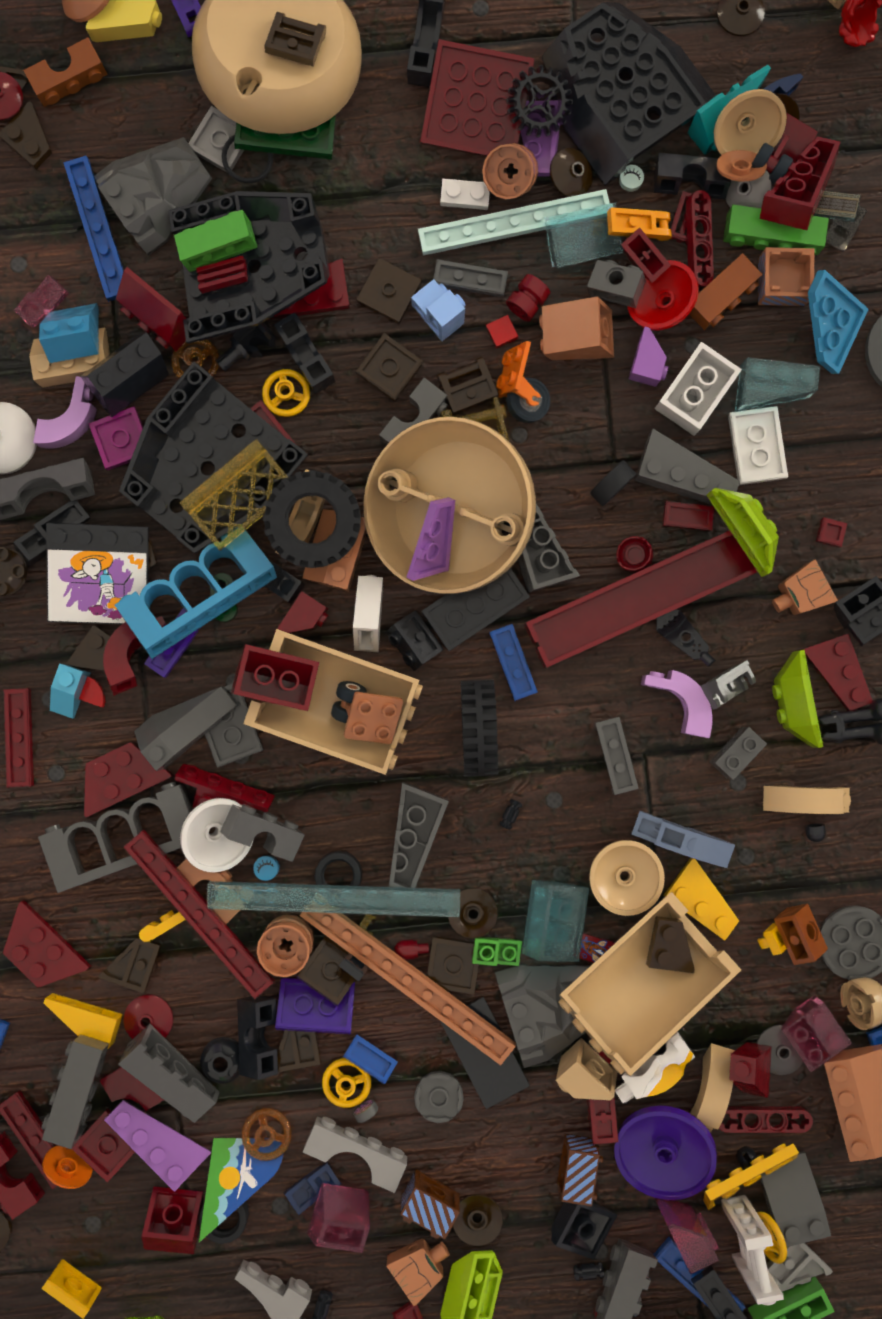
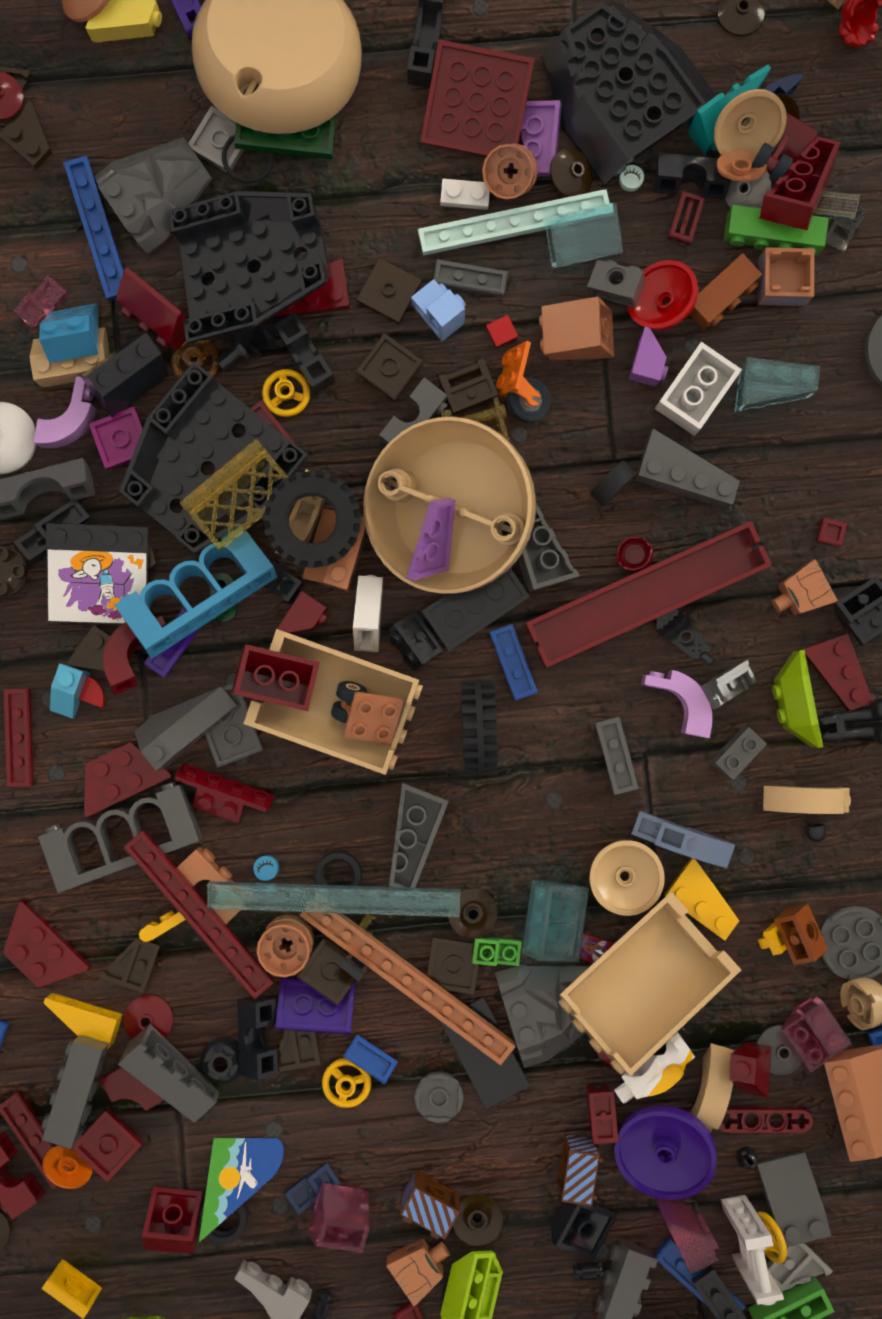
(83, 70): dark orange arch -> none
(161, 1147): medium lavender wing -> none
(210, 851): white dish -> none
(215, 240): bright green brick -> none
(222, 270): dark red tile -> none
(244, 824): dark grey arch -> none
(274, 1136): clear orange piece -> none
(292, 44): dark brown plate -> none
(330, 1139): light grey arch -> none
(365, 1111): dark grey tile -> none
(410, 949): dark red cylinder -> none
(510, 814): black piece -> none
(530, 294): dark red wheel -> none
(533, 90): black gear -> none
(586, 1073): tan slope -> none
(626, 221): light orange plate -> none
(645, 255): dark red slope -> none
(669, 946): dark brown wing -> none
(688, 516): dark red tile -> none
(696, 239): dark red beam -> none
(748, 525): lime wedge -> none
(758, 445): white tile -> none
(781, 1156): yellow wing -> none
(835, 320): dark azure plate -> none

